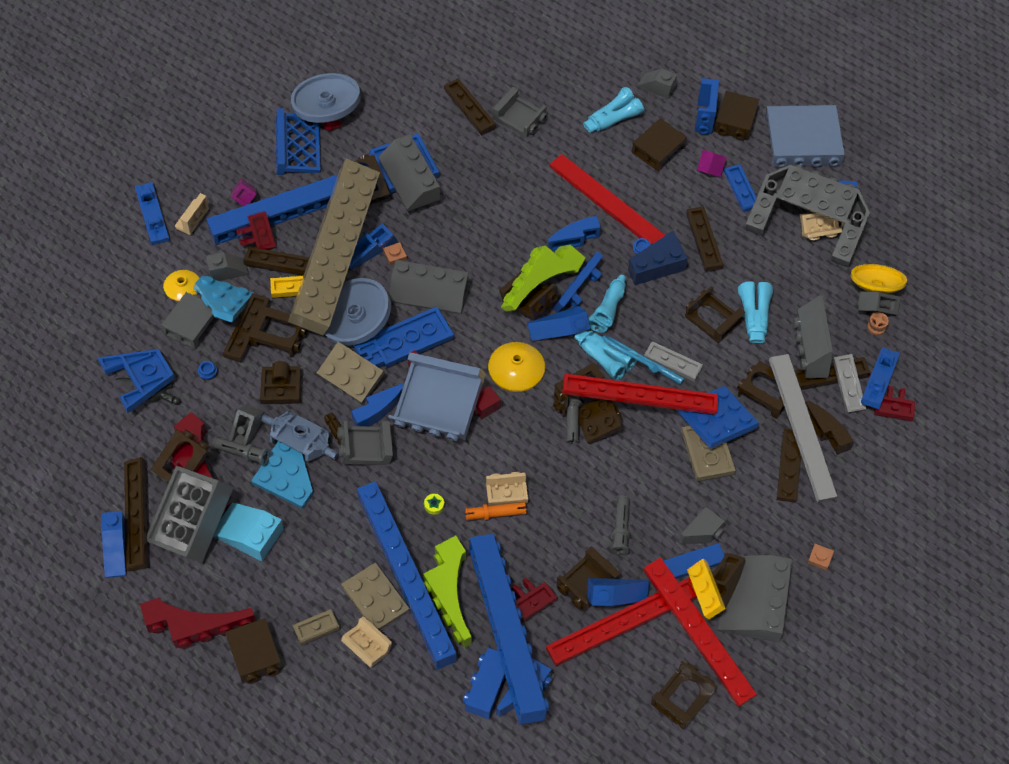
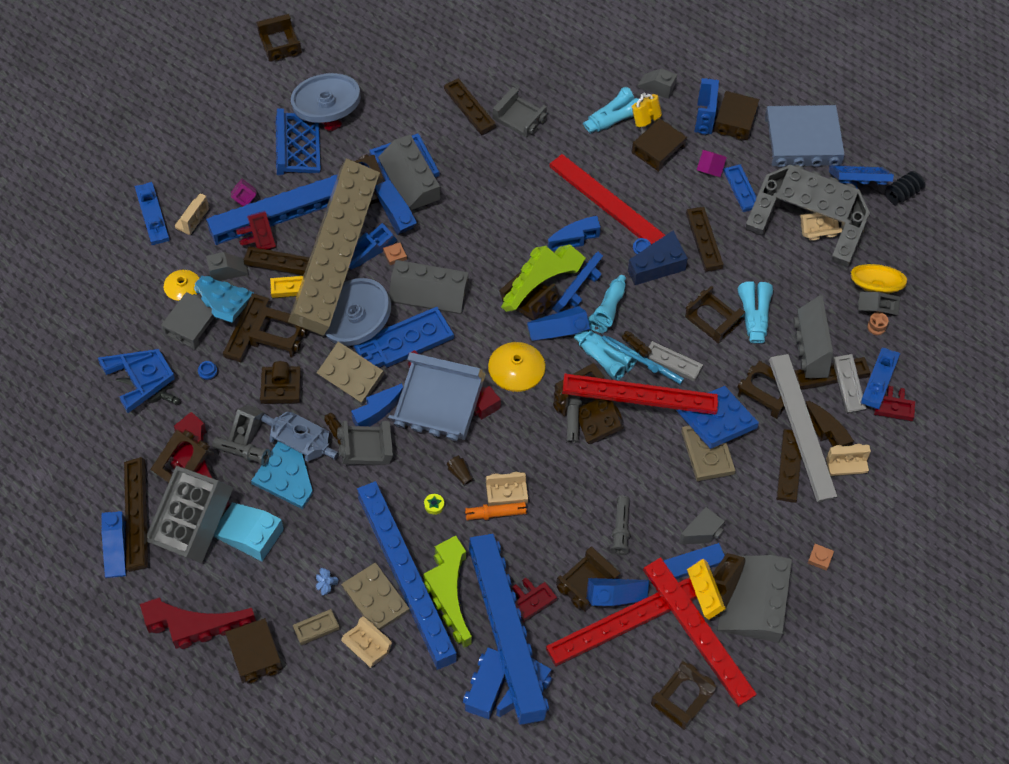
(276, 25): none -> dark brown panel
(325, 581): none -> medium blue plant
(395, 207): none -> blue slope
(459, 469): none -> dark brown cone
(636, 344): none -> dark brown axle
(646, 110): none -> yellow piece
(848, 459): none -> tan bracket
(861, 174): none -> blue plate
(904, 187): none -> black piece

